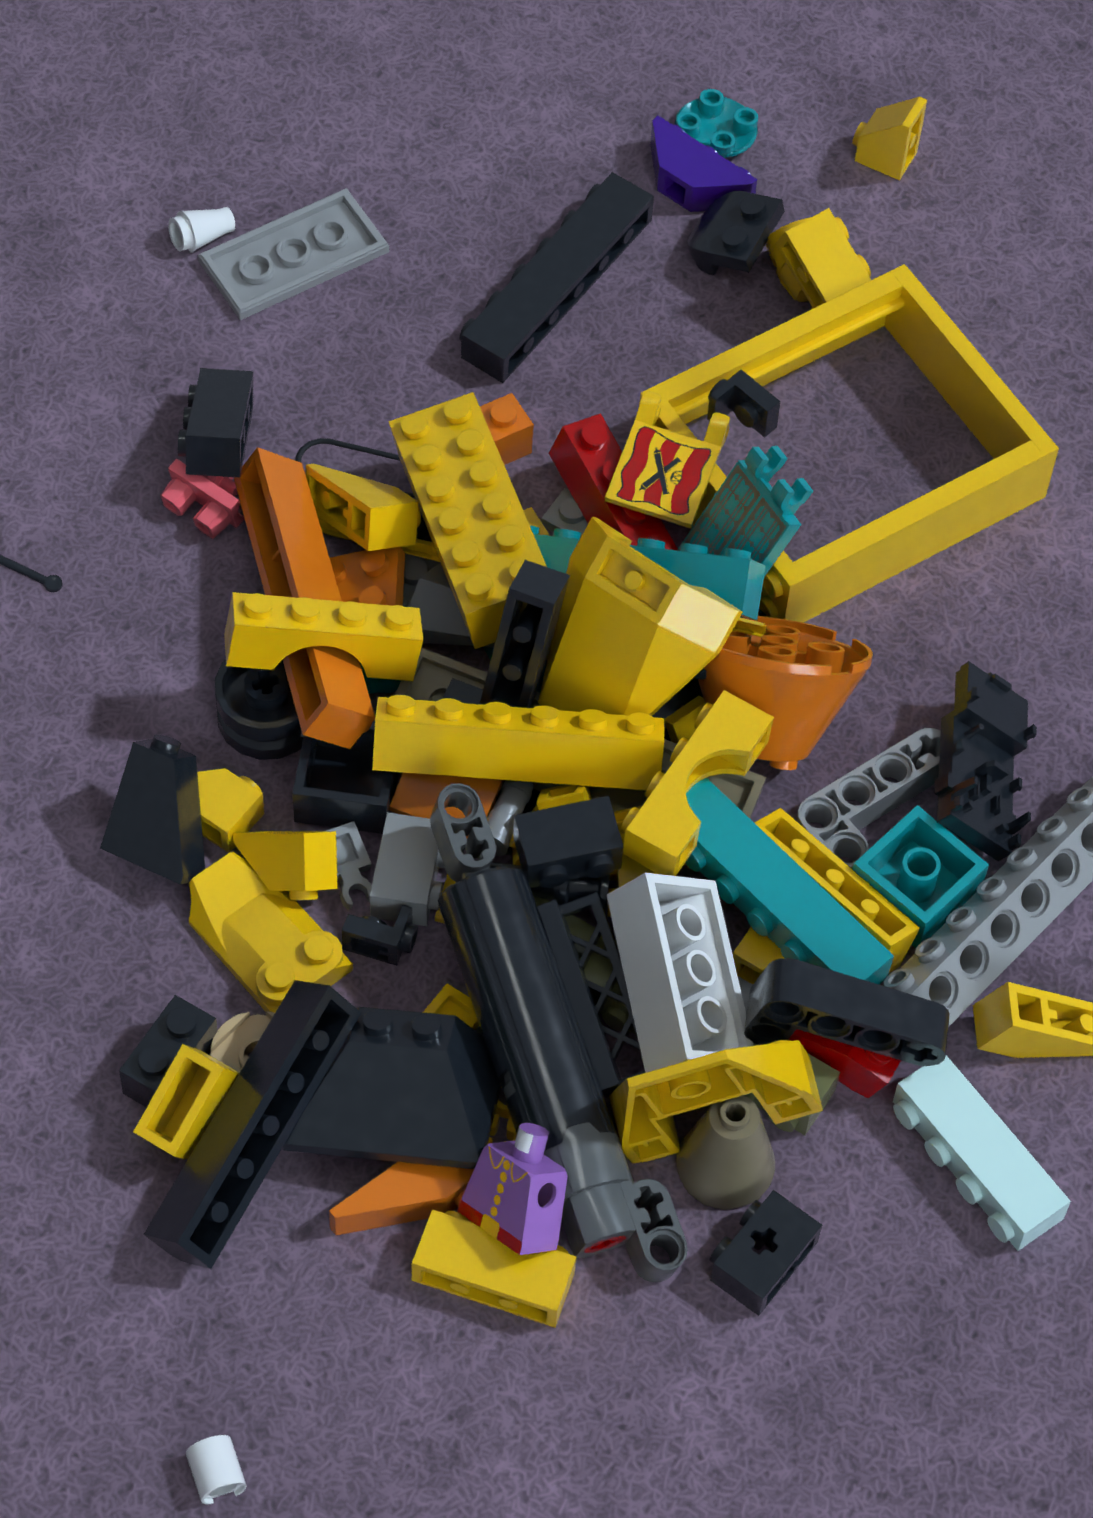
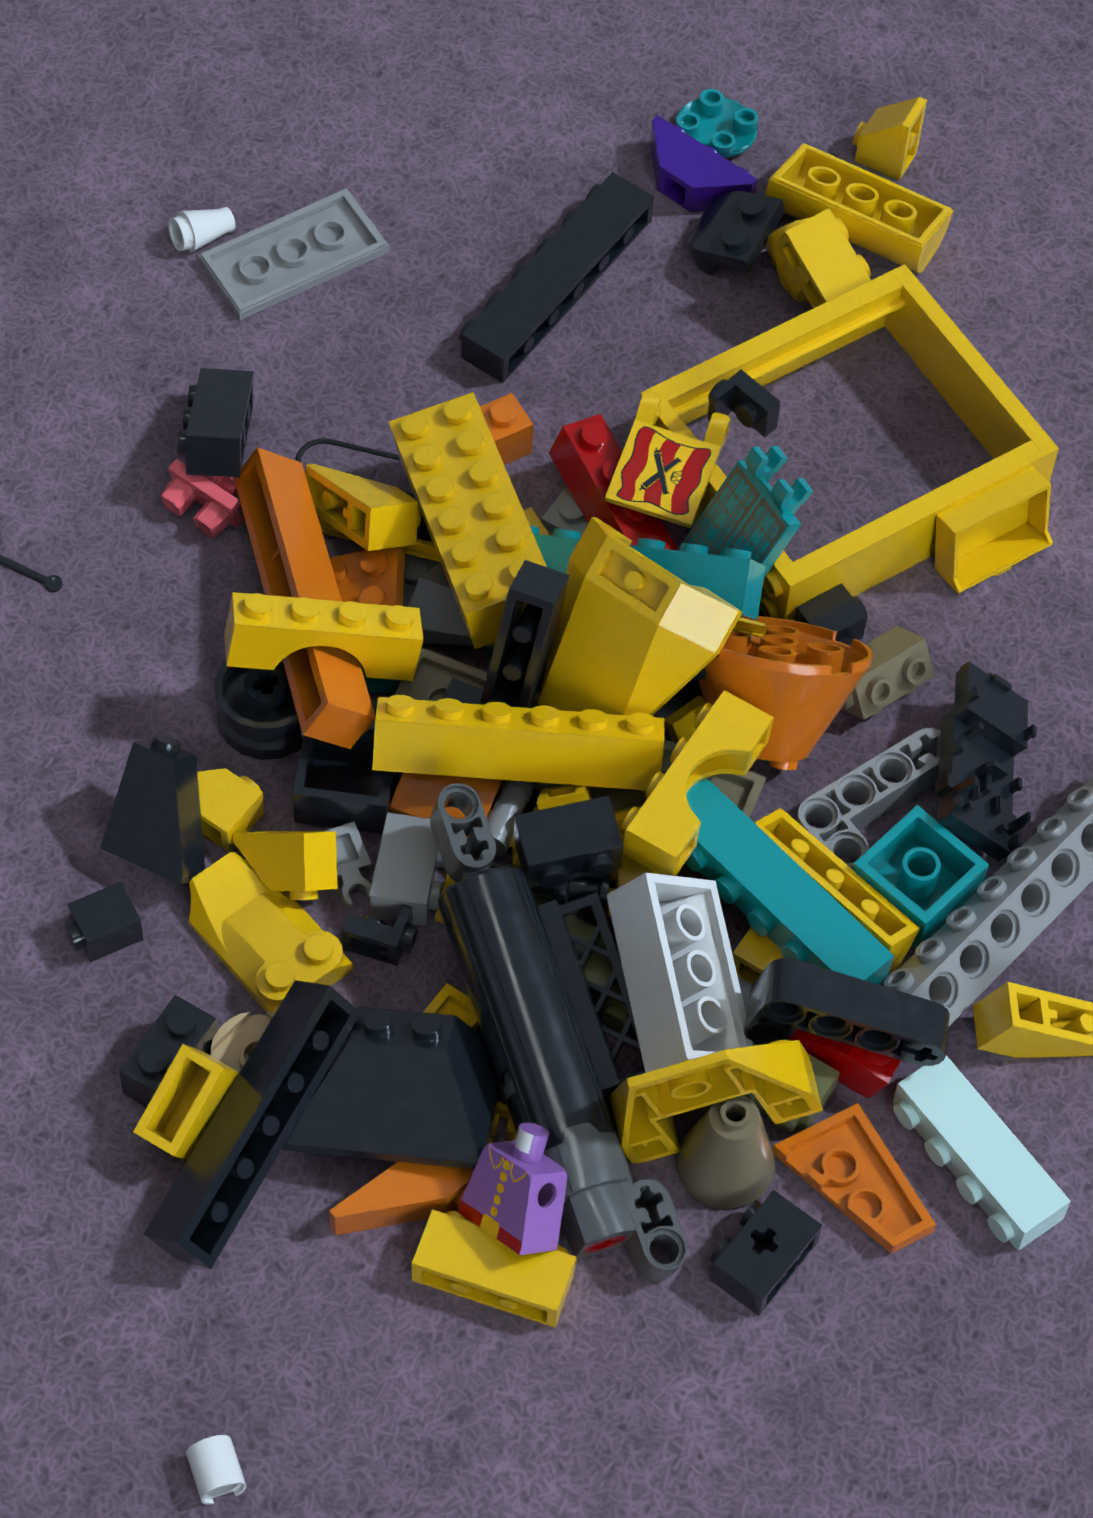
(103, 922): none -> black brick
(837, 612): none -> black brick
(859, 1177): none -> orange wing
(874, 210): none -> yellow brick
(896, 670): none -> dark tan brick
(993, 530): none -> yellow container

